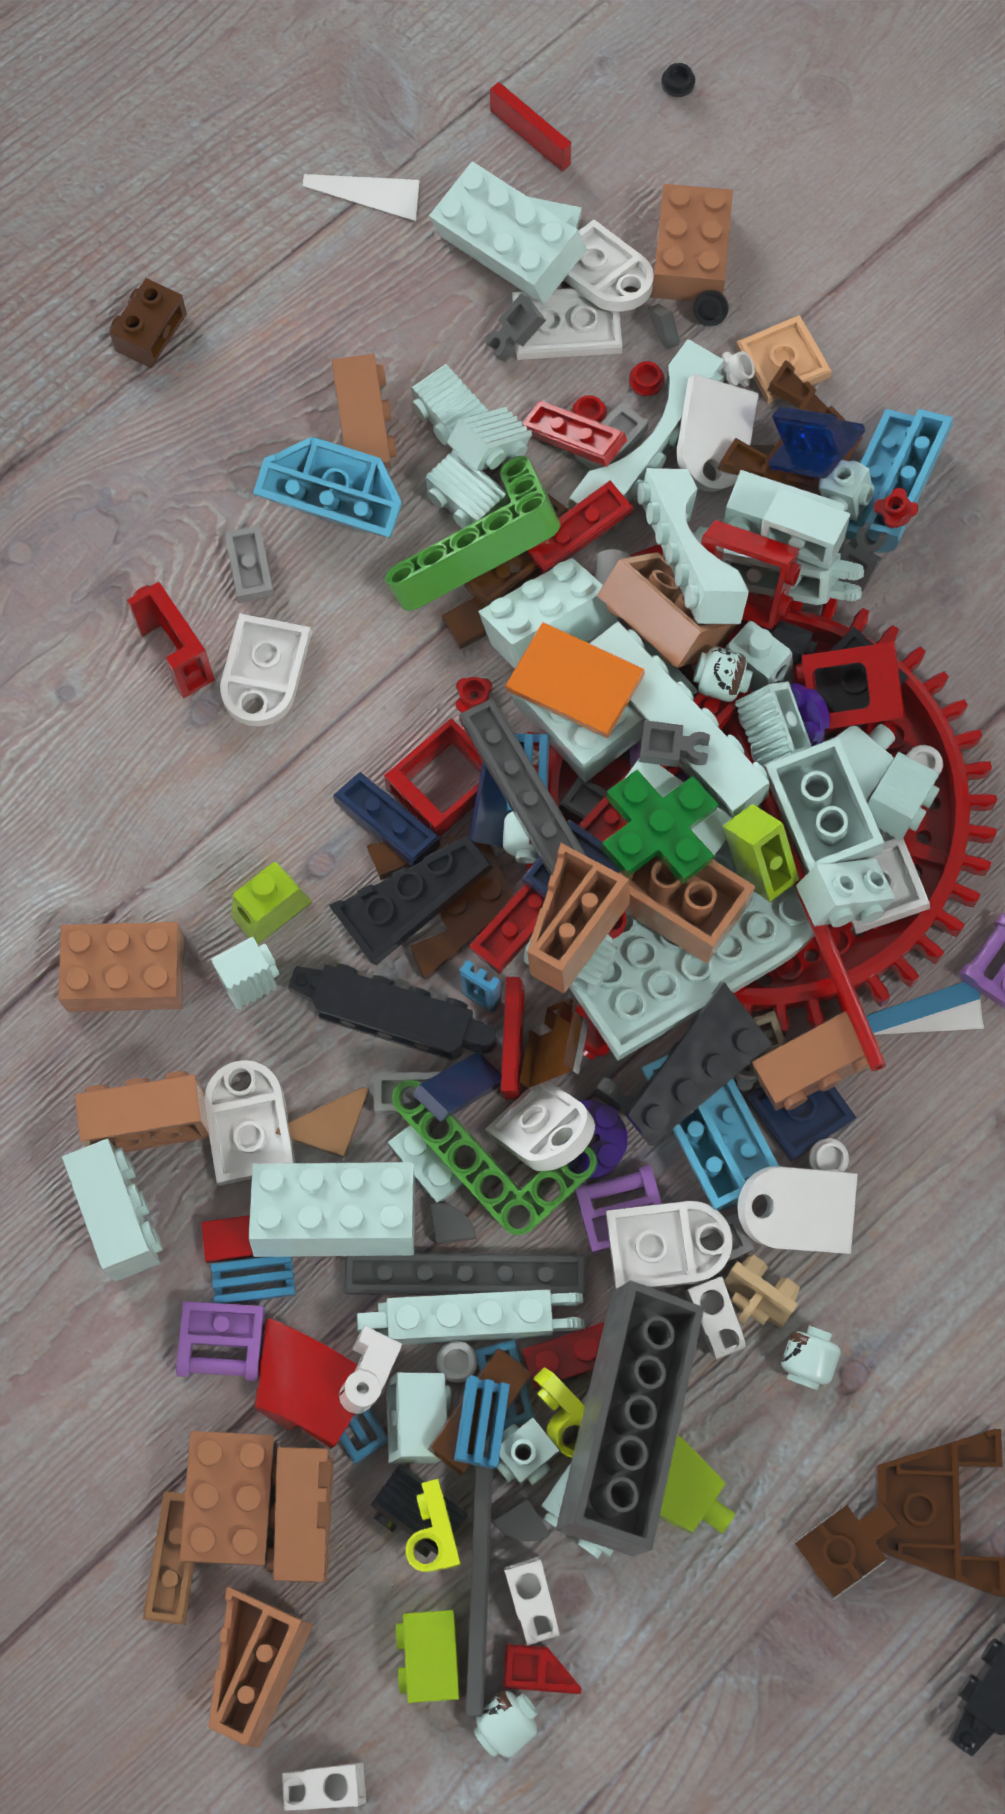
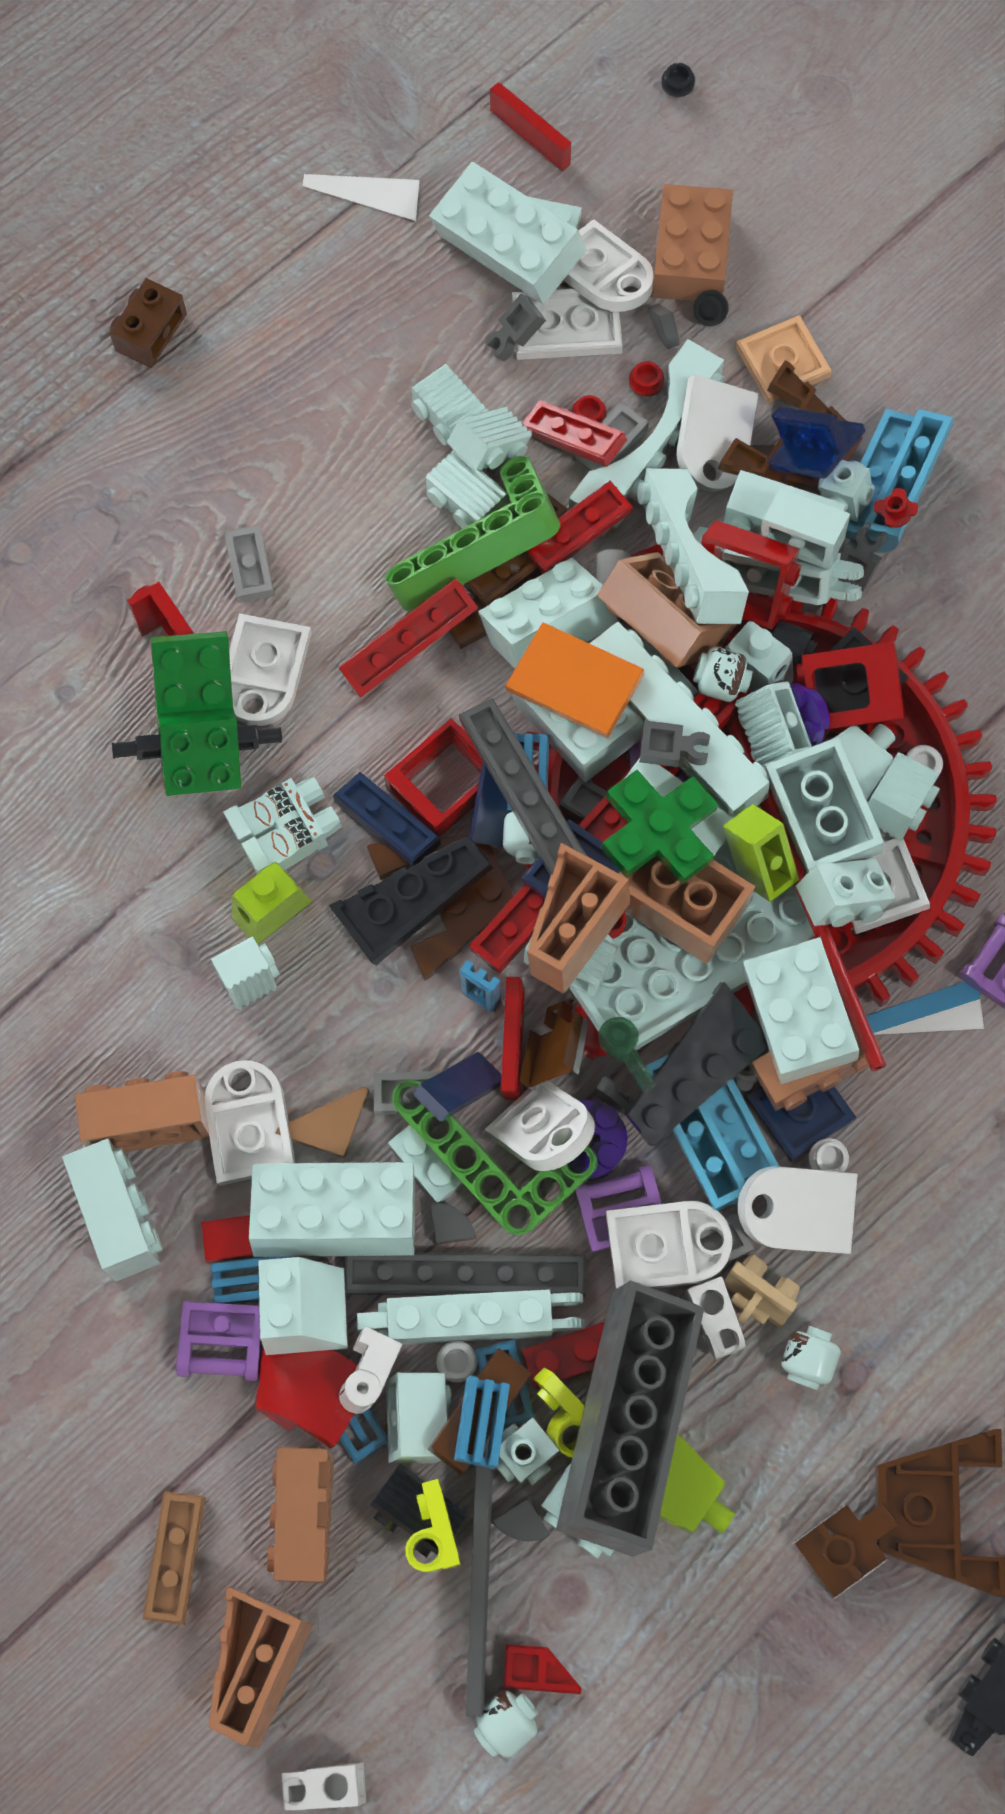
(121, 967): nougat brick -> none
(195, 717): none -> green piece
(227, 1498): nougat brick -> none
(281, 825): none -> light aqua hips
(301, 1306): none -> light aqua slope
(332, 485): medium azure wedge -> none
(361, 406): nougat wedge -> none
(392, 1012): black hinge -> none
(407, 637): none -> red plate
(429, 1656): lime brick -> none
(471, 685): red plate -> none
(532, 1600): white leg -> none
(619, 1038): none -> clear green plate
(738, 368): white plate -> none
(800, 1010): none -> light aqua brick

